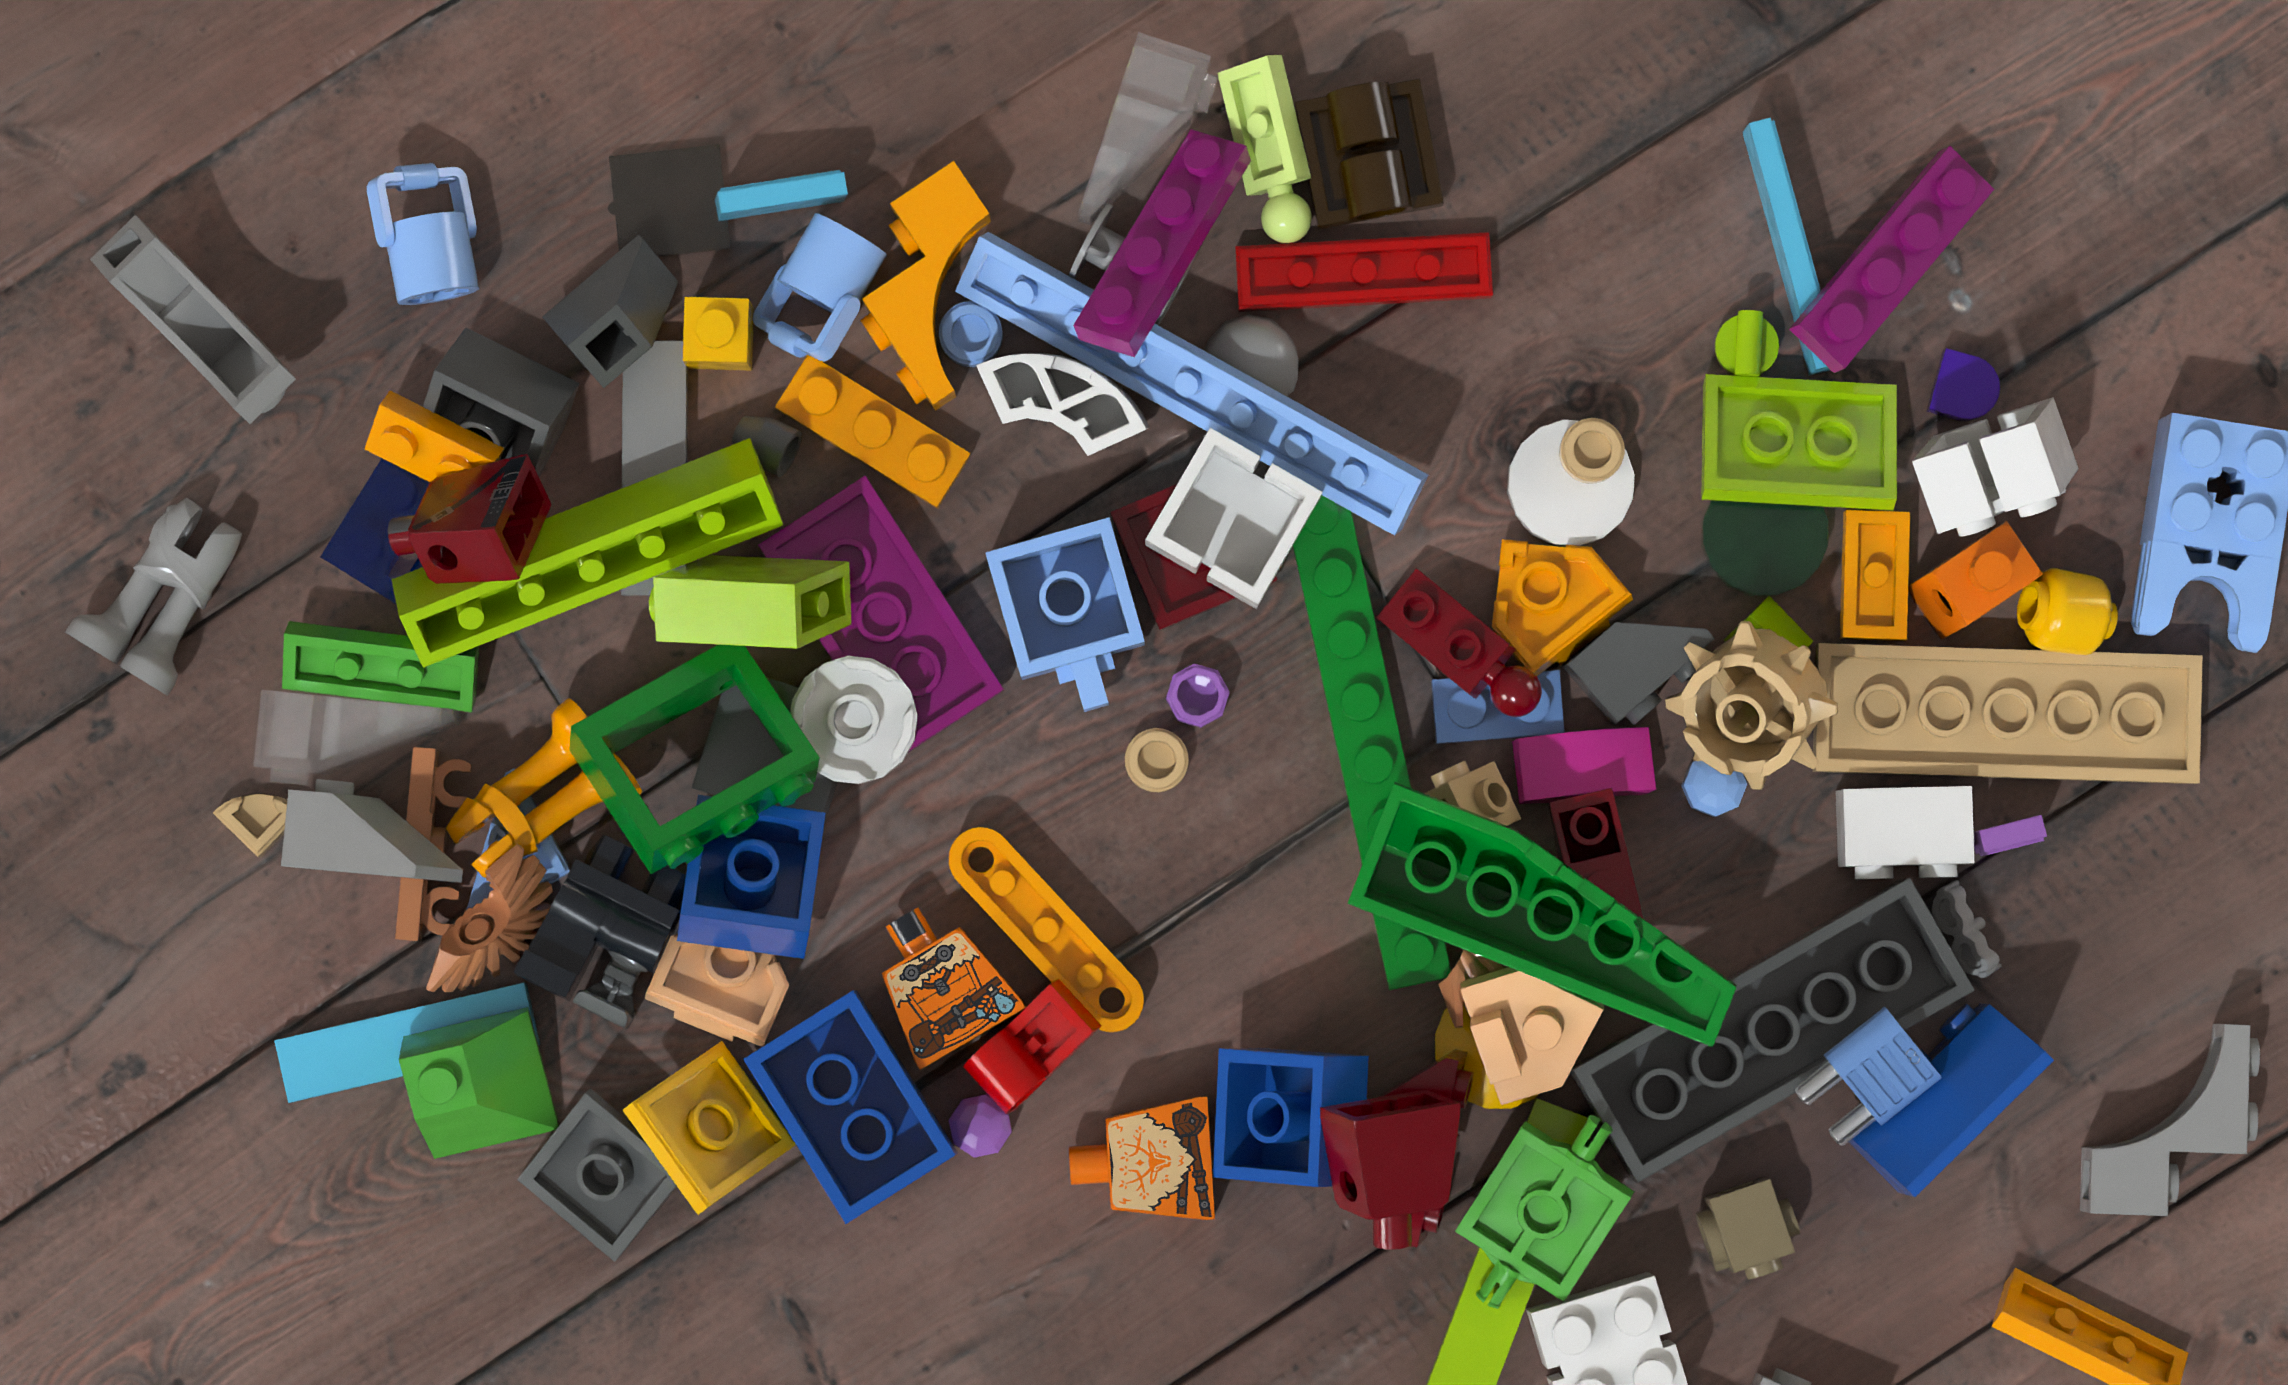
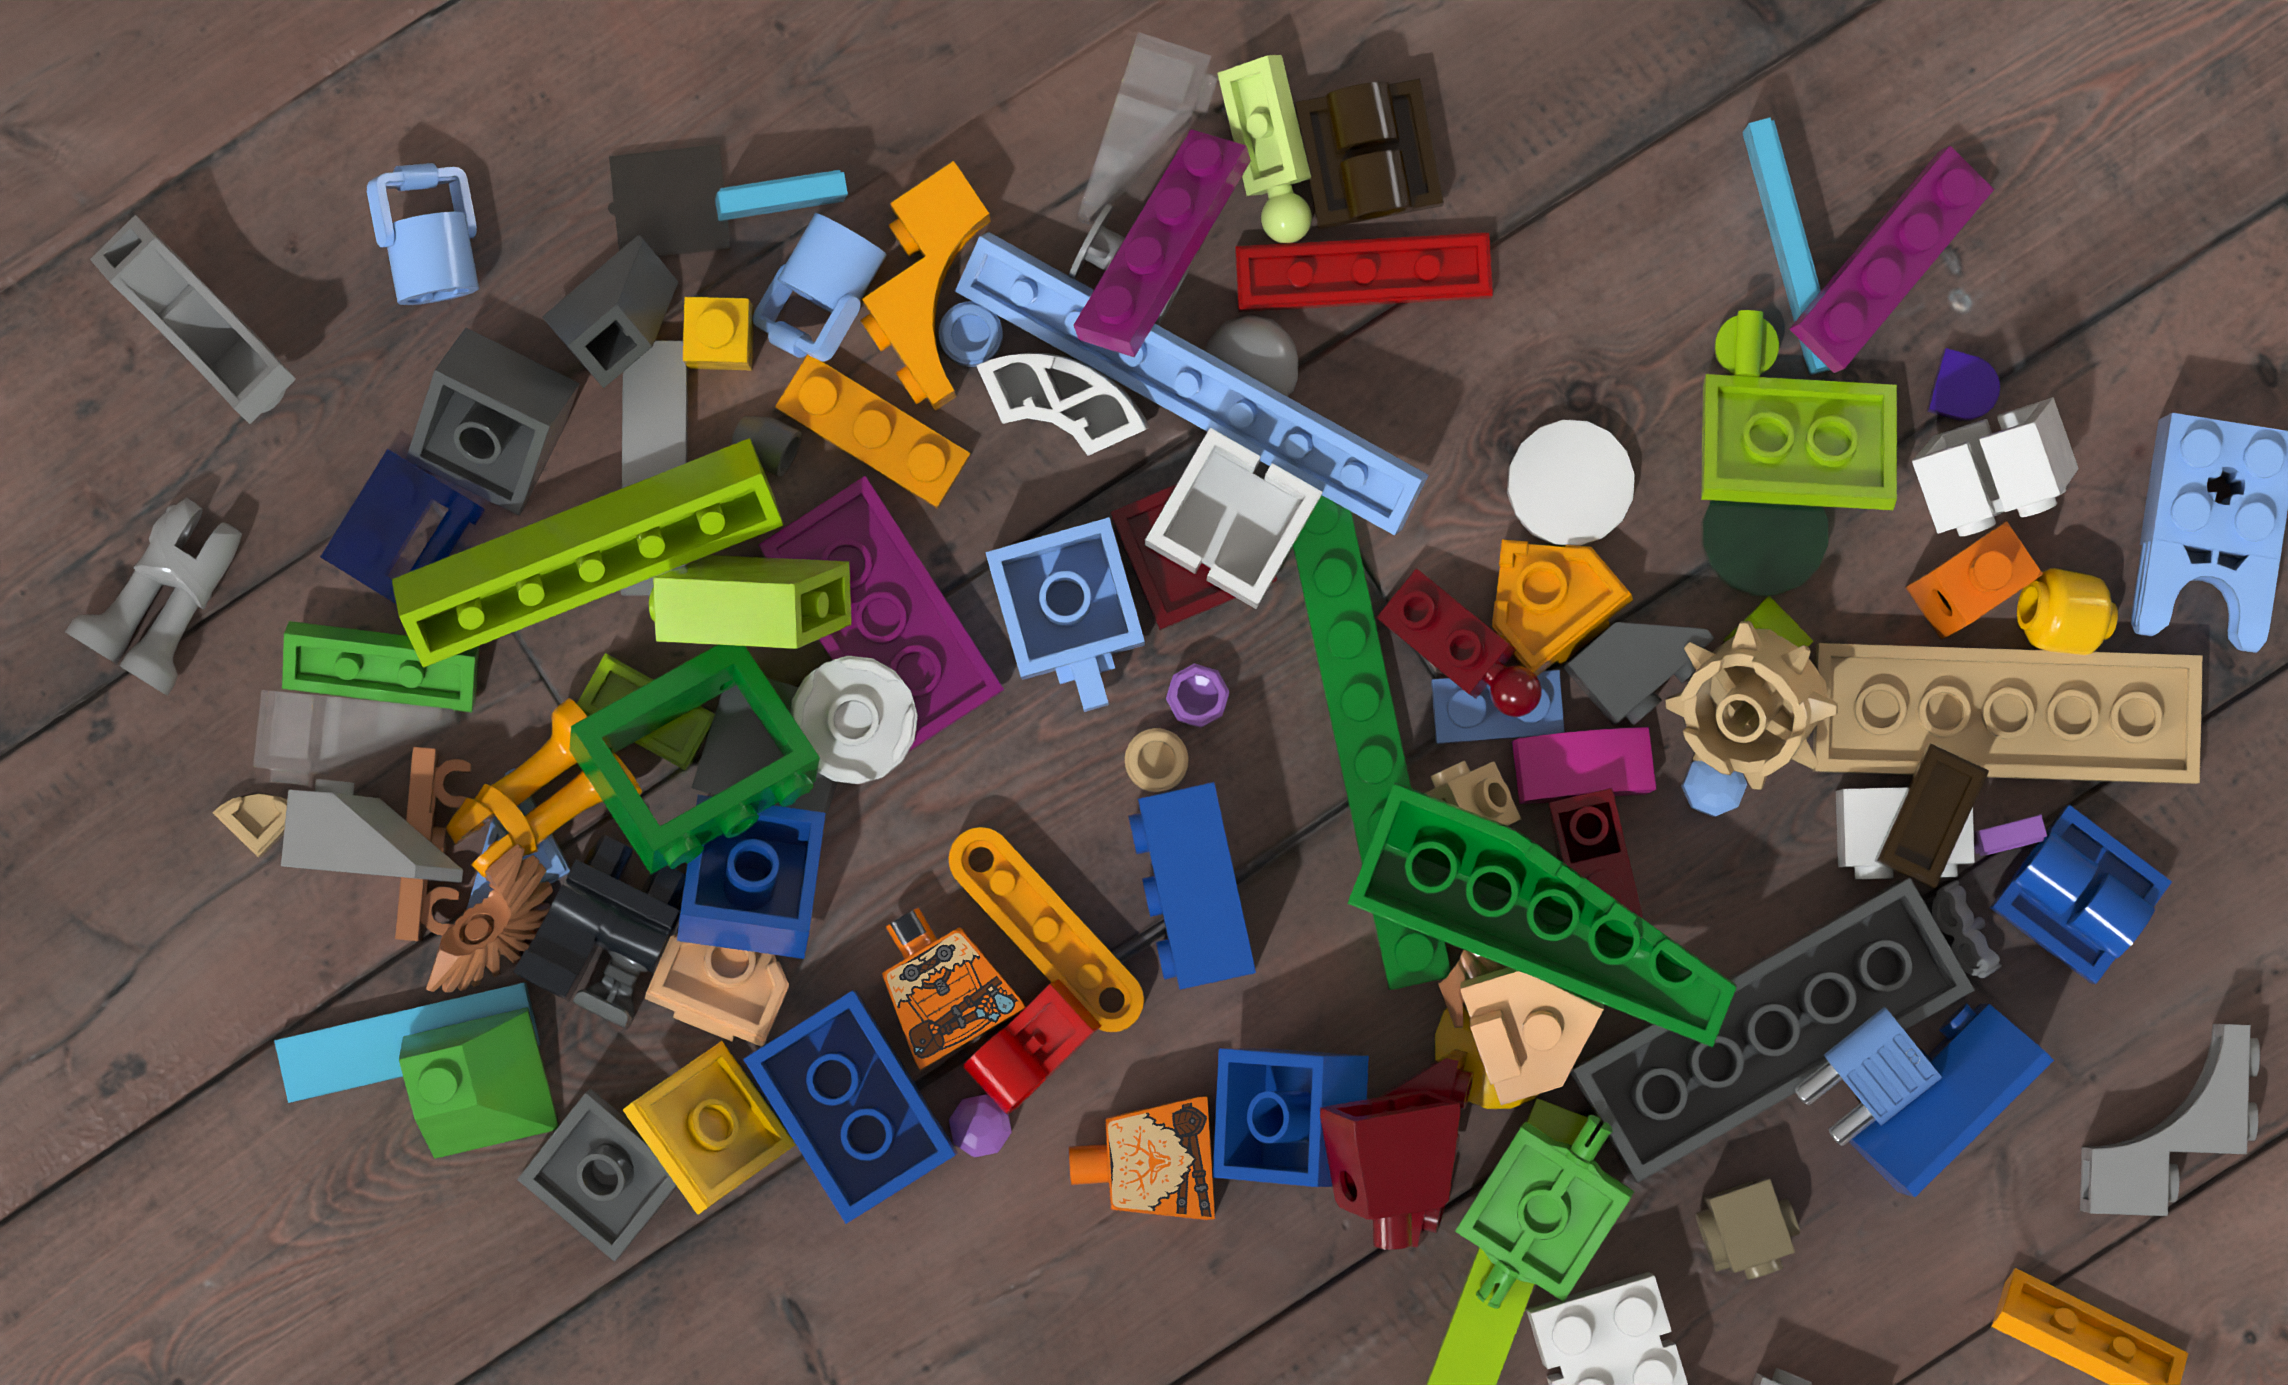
(426, 441): light orange plate -> none
(475, 523): dark red torso -> none
(675, 741): none -> lime tile
(1192, 886): none -> blue brick
(1591, 450): tan tile -> none
(1875, 575): light orange plate -> none
(1931, 815): none -> dark brown tile
(2081, 895): none -> blue plate

